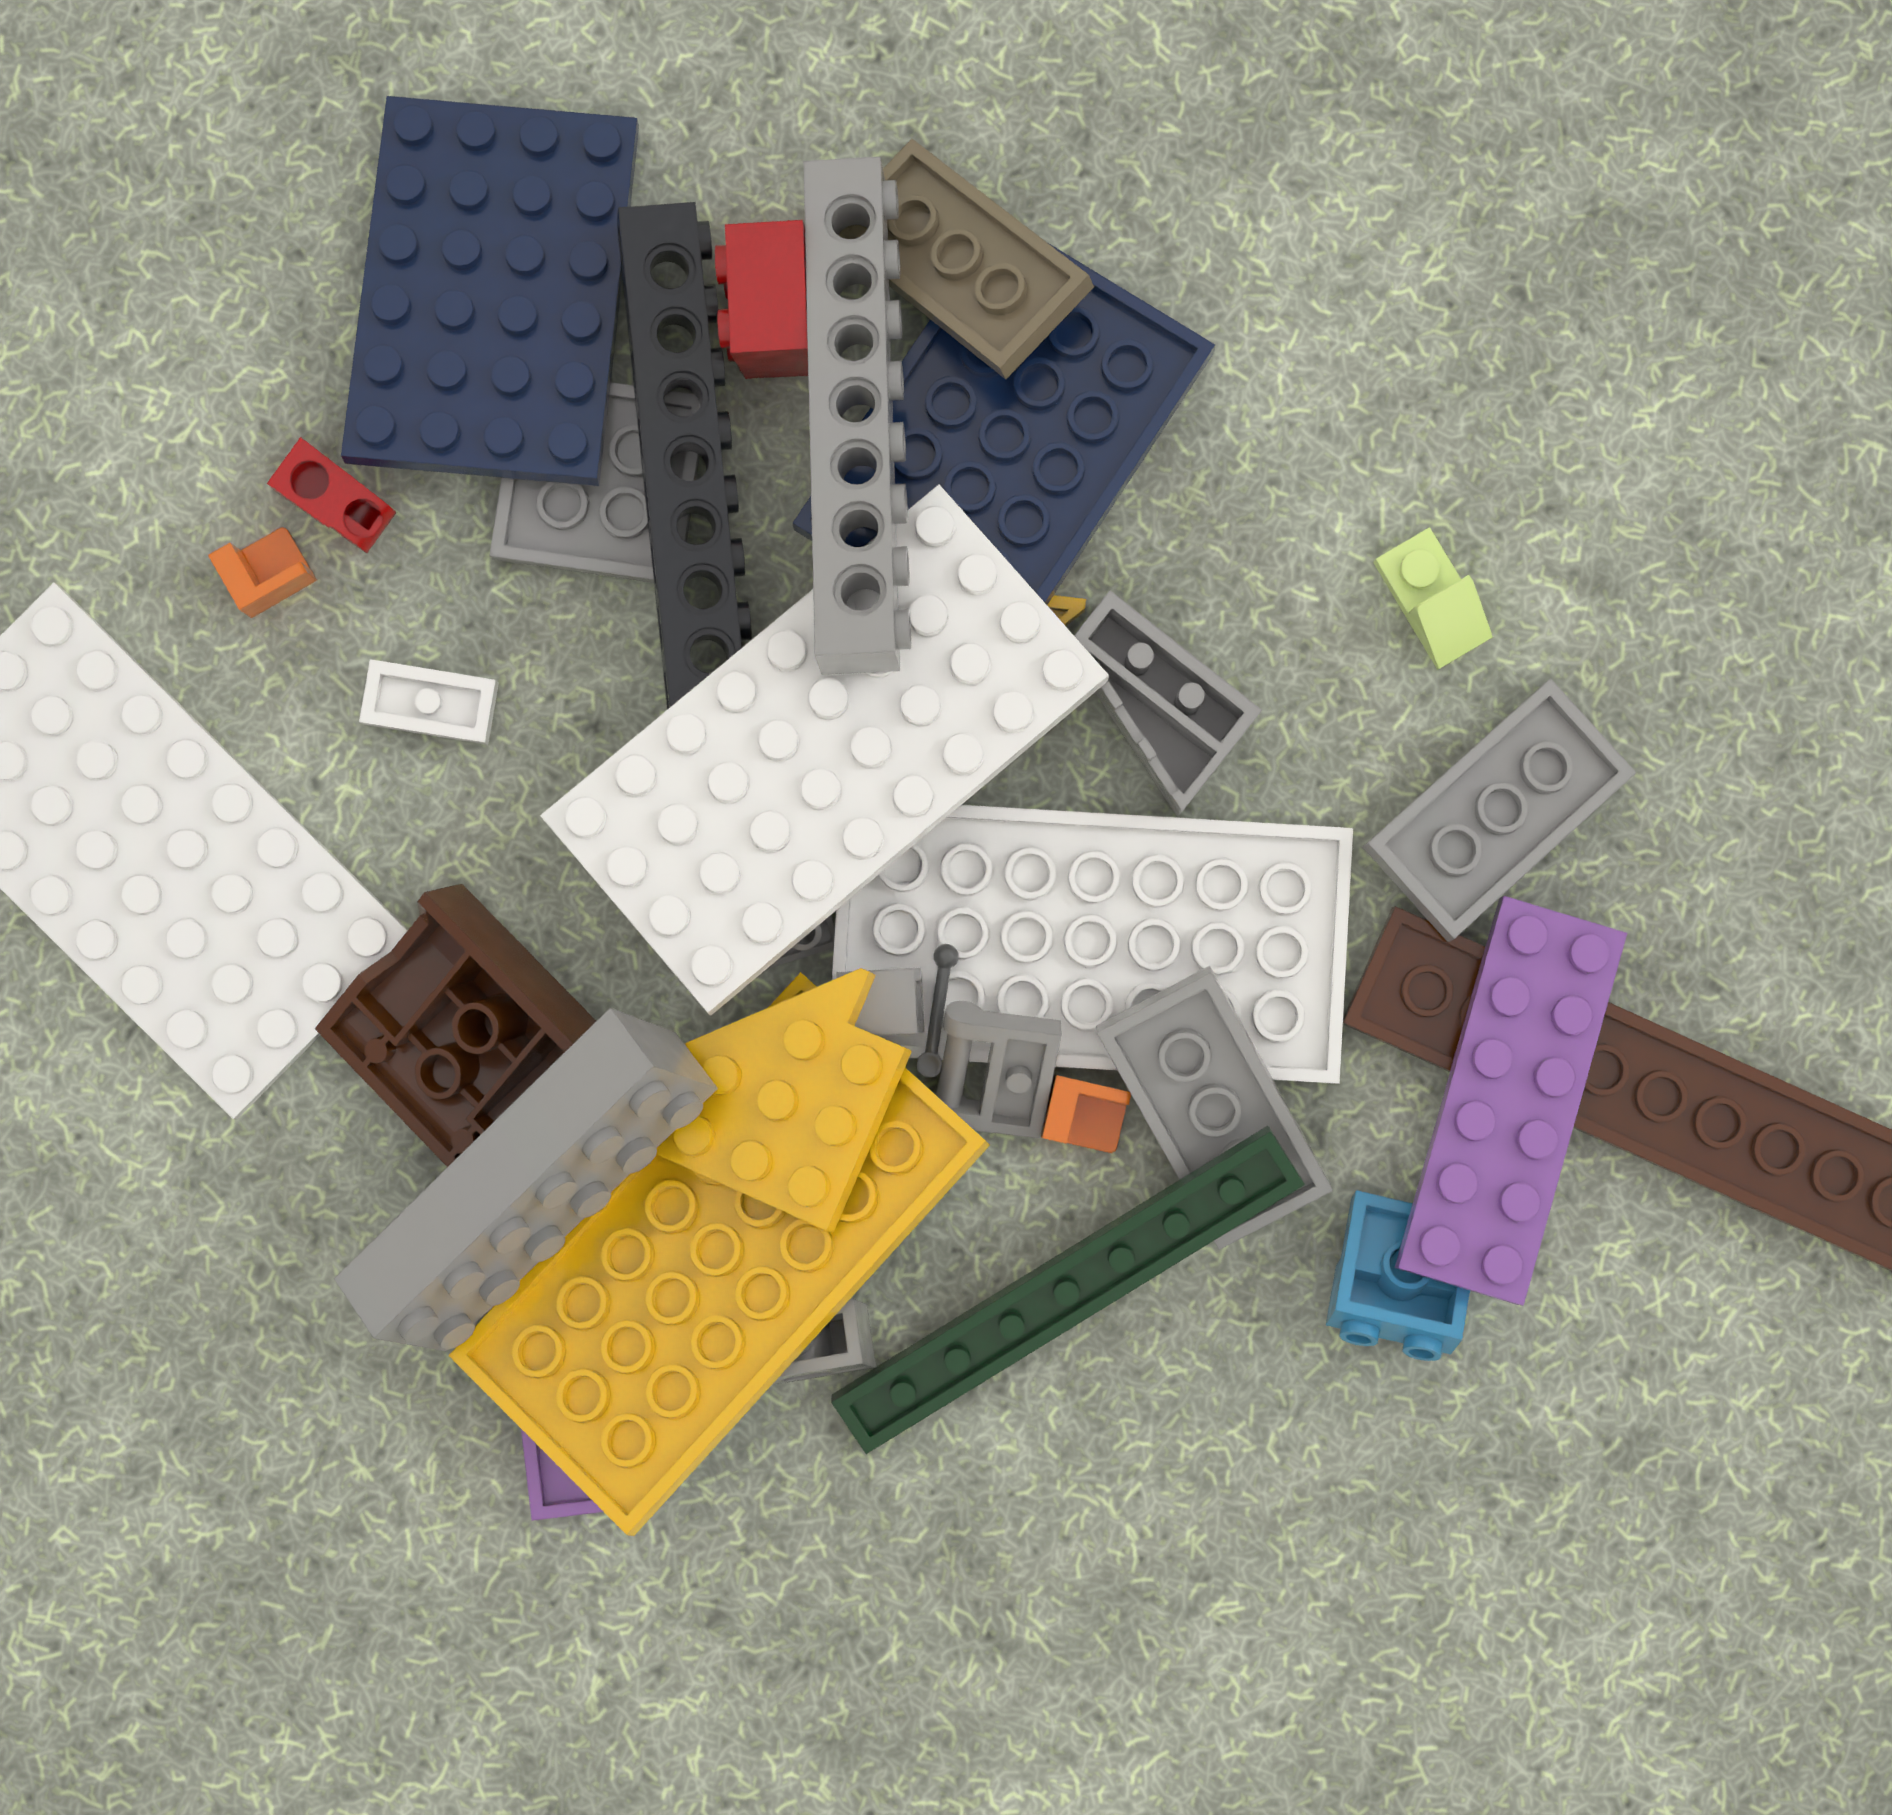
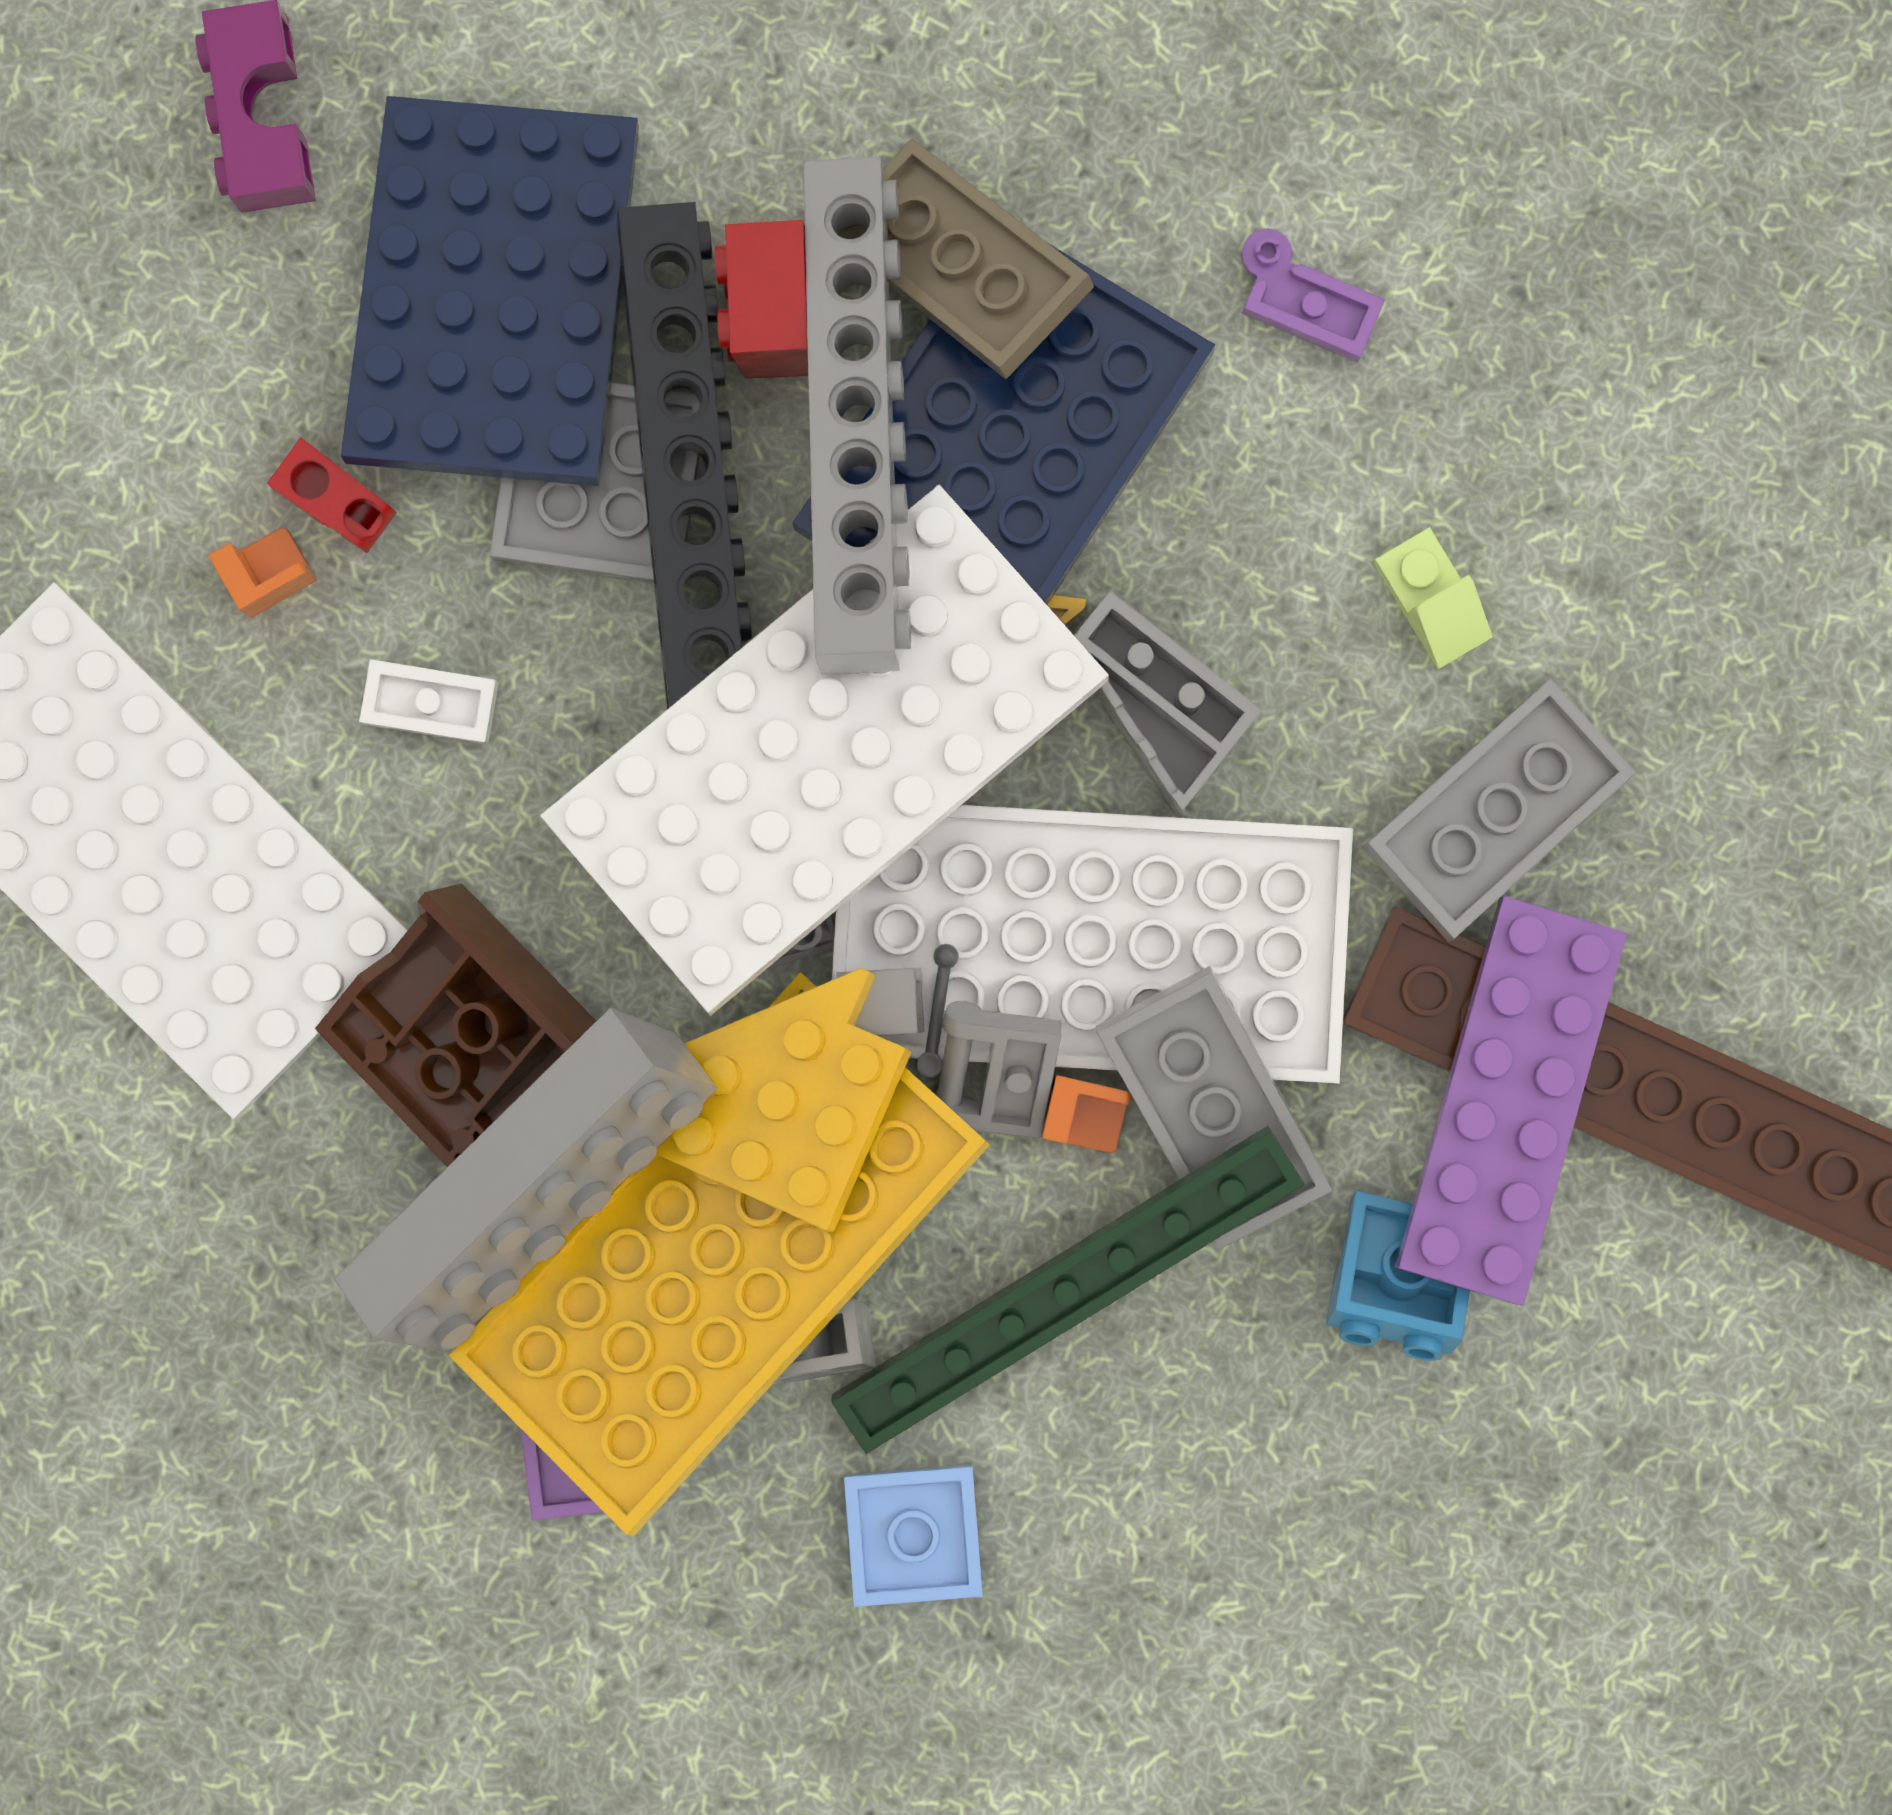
(245, 53): none -> magenta arch
(913, 1535): none -> light blue plate
(1306, 300): none -> medium lavender hinge

